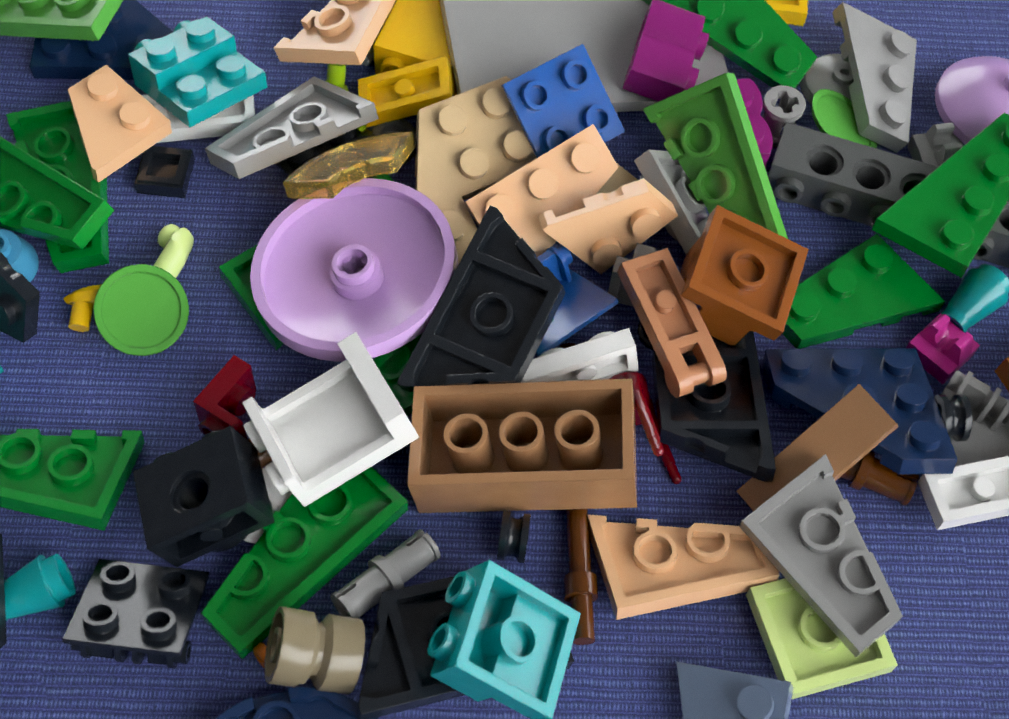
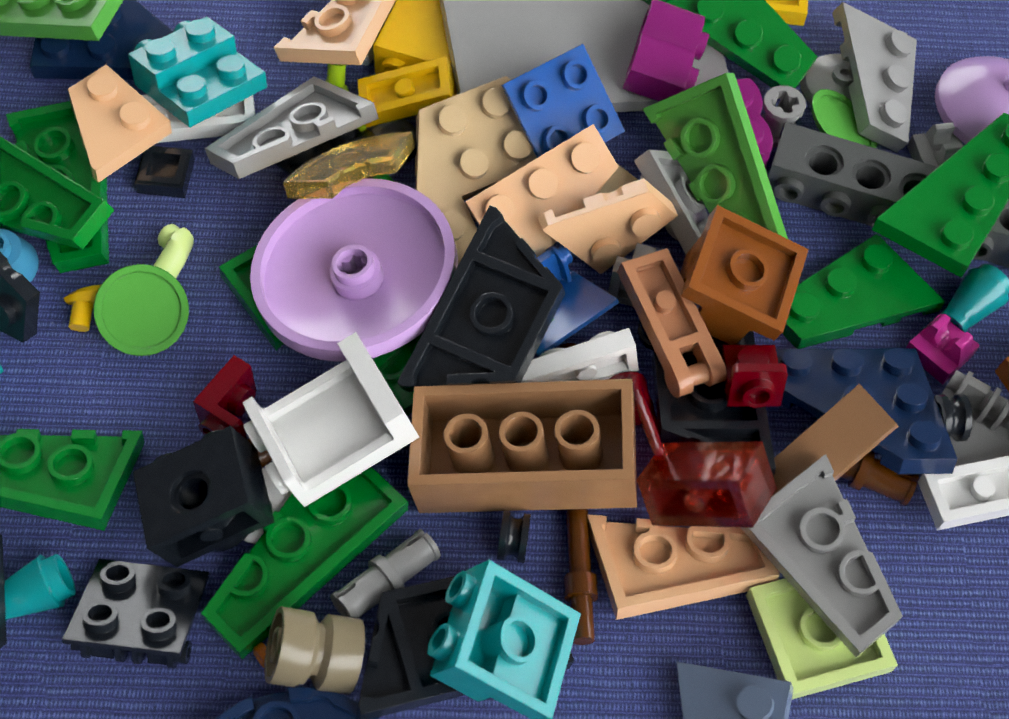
(707, 484): none -> clear red brick
(753, 376): none -> dark red bracket

